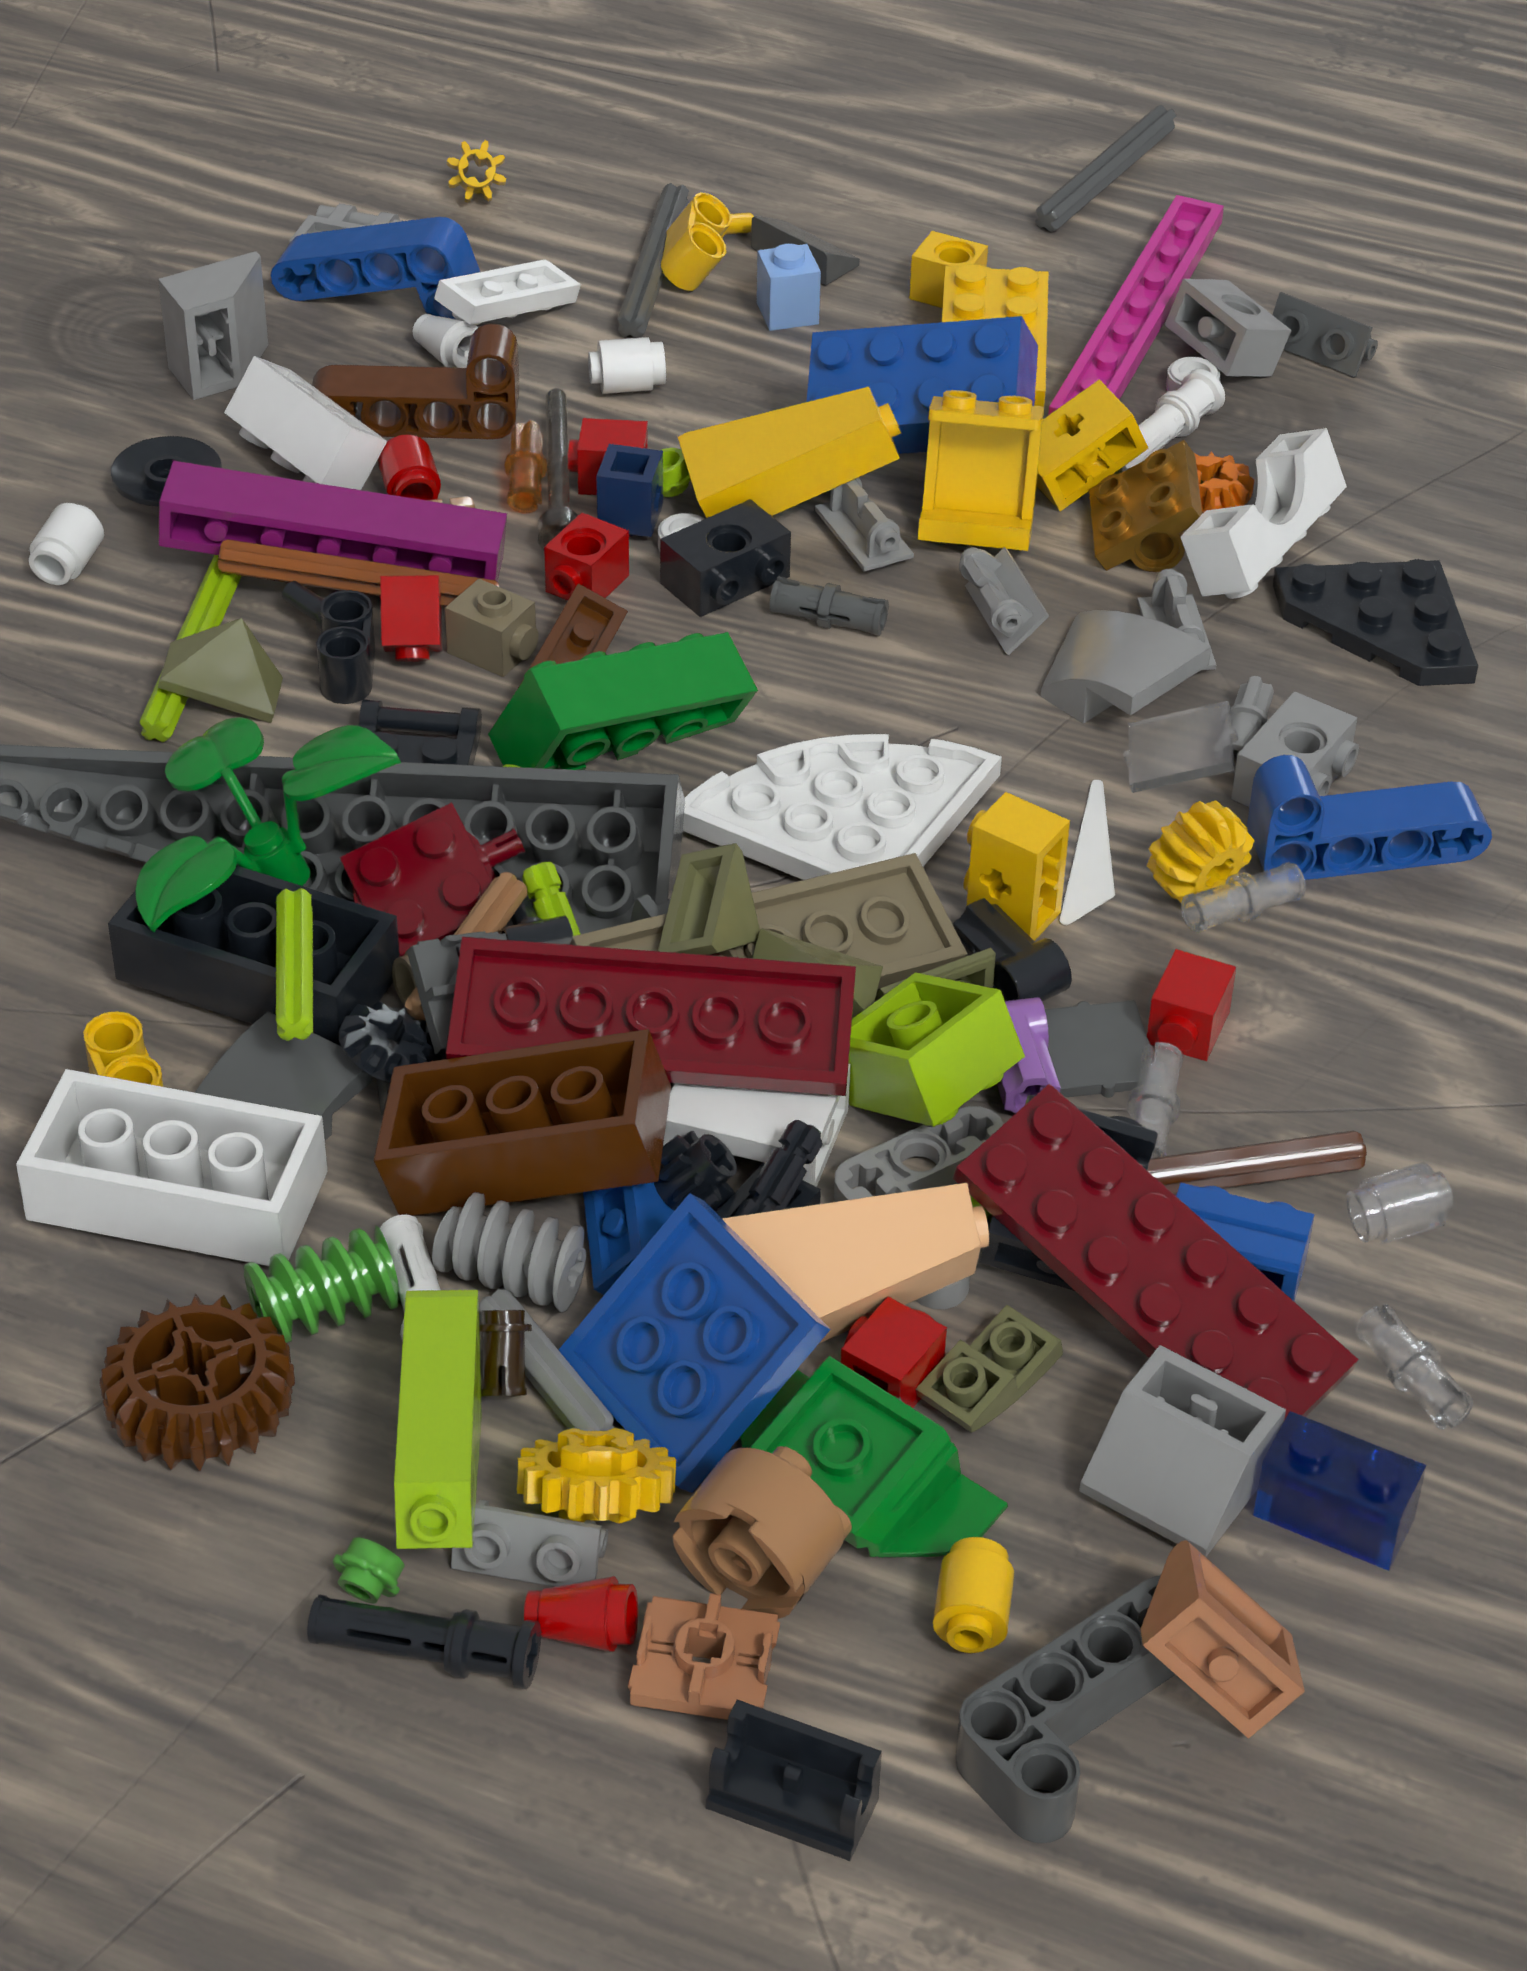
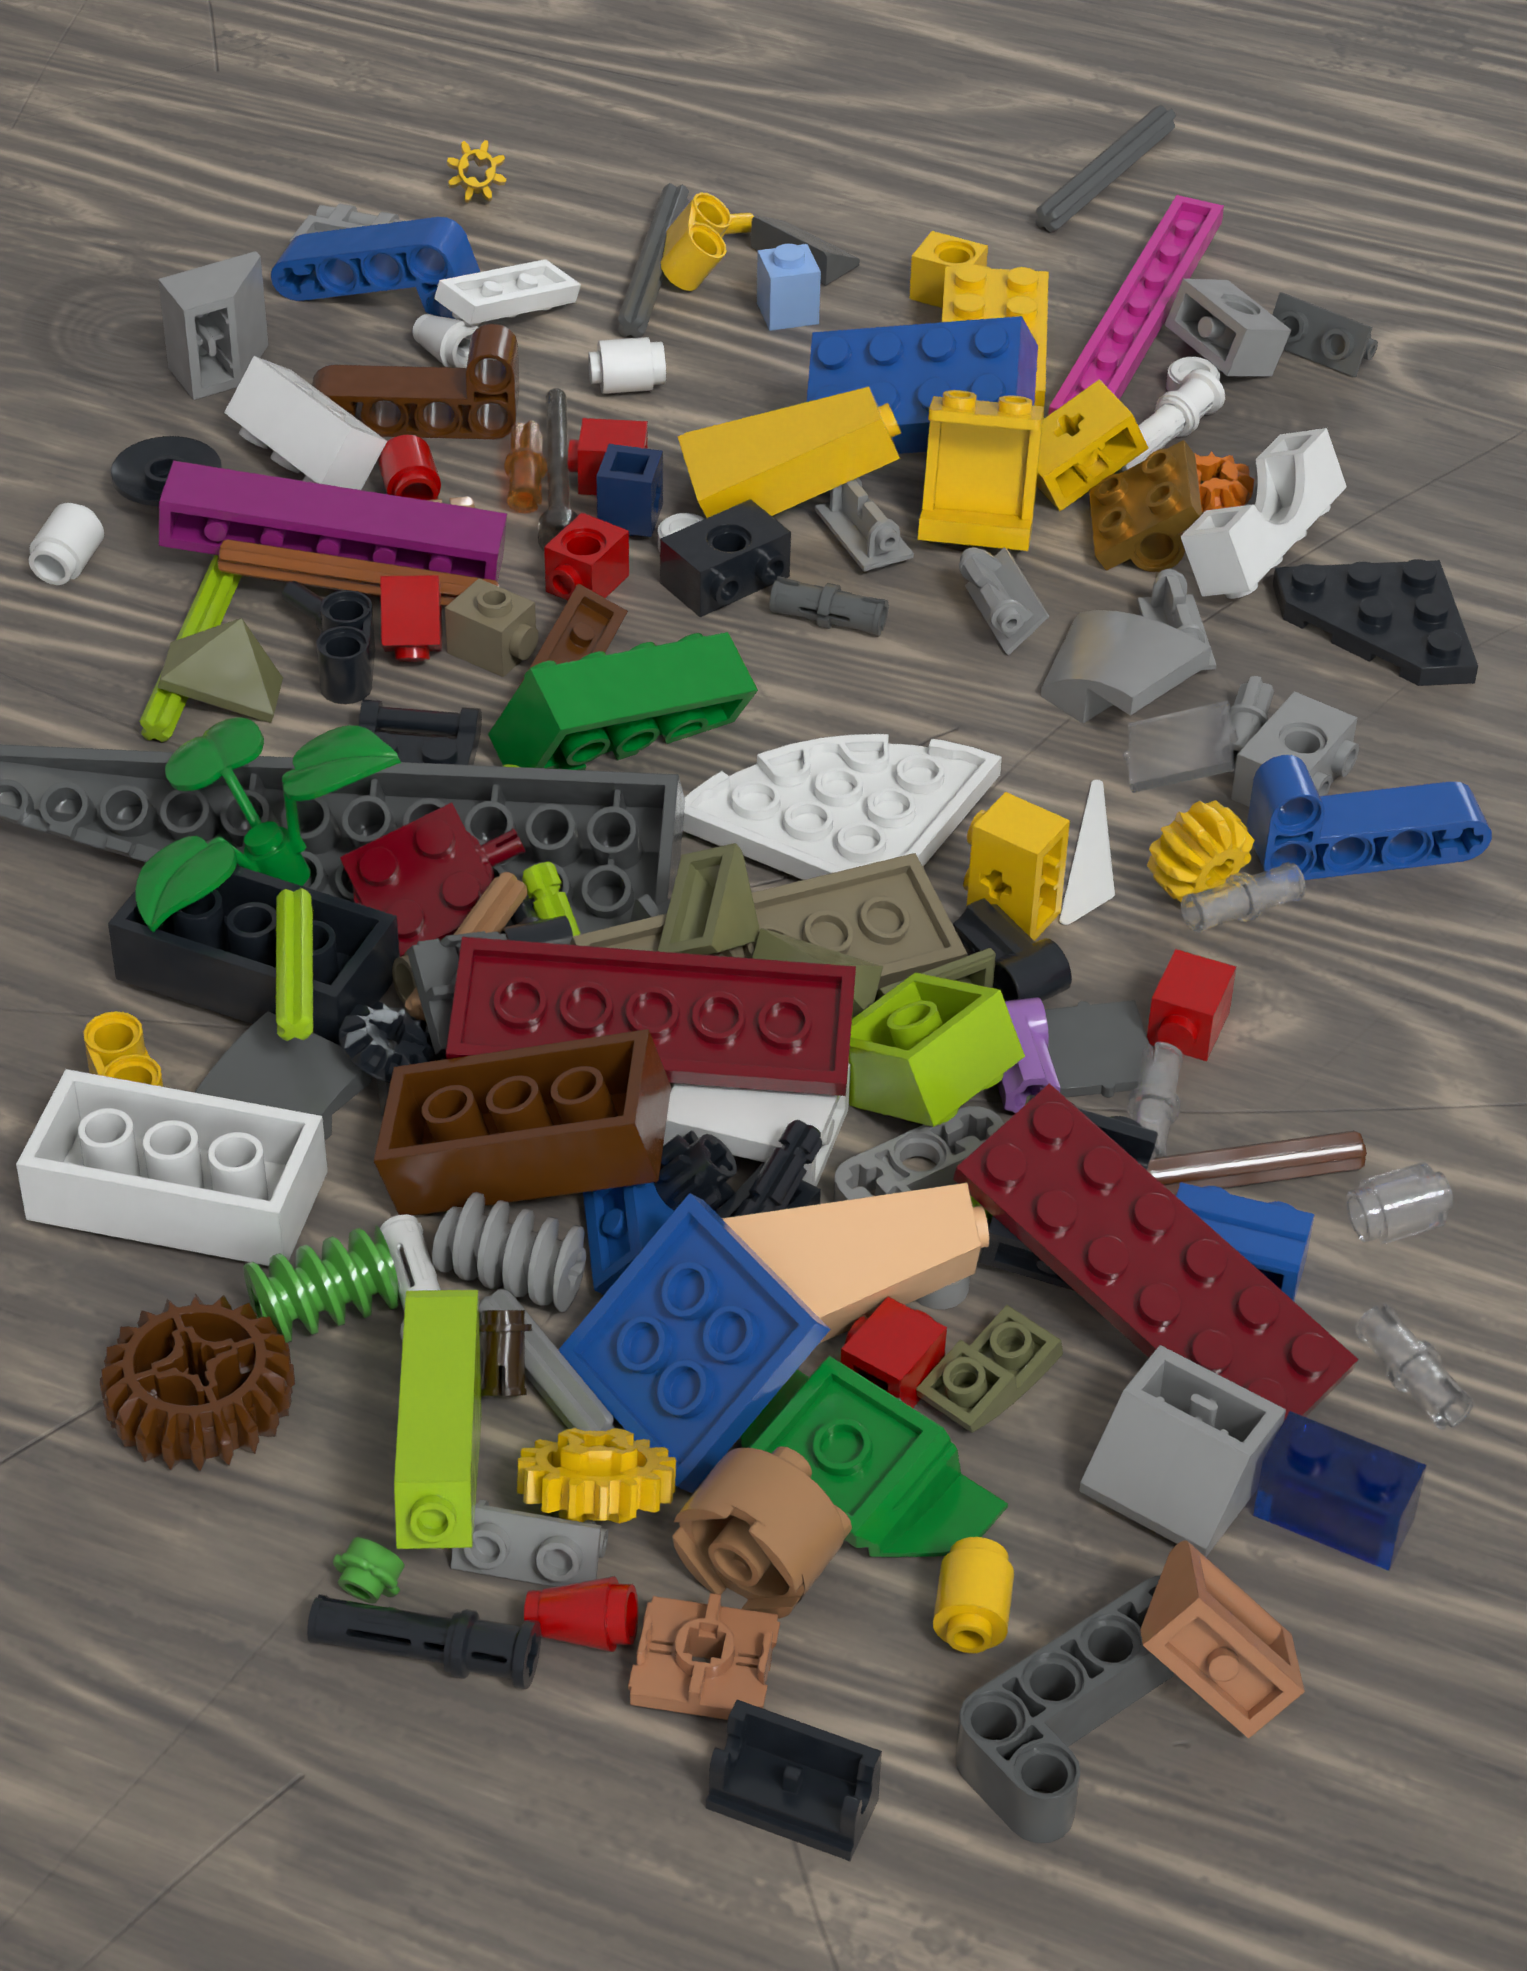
(675, 472): lime plate -> none

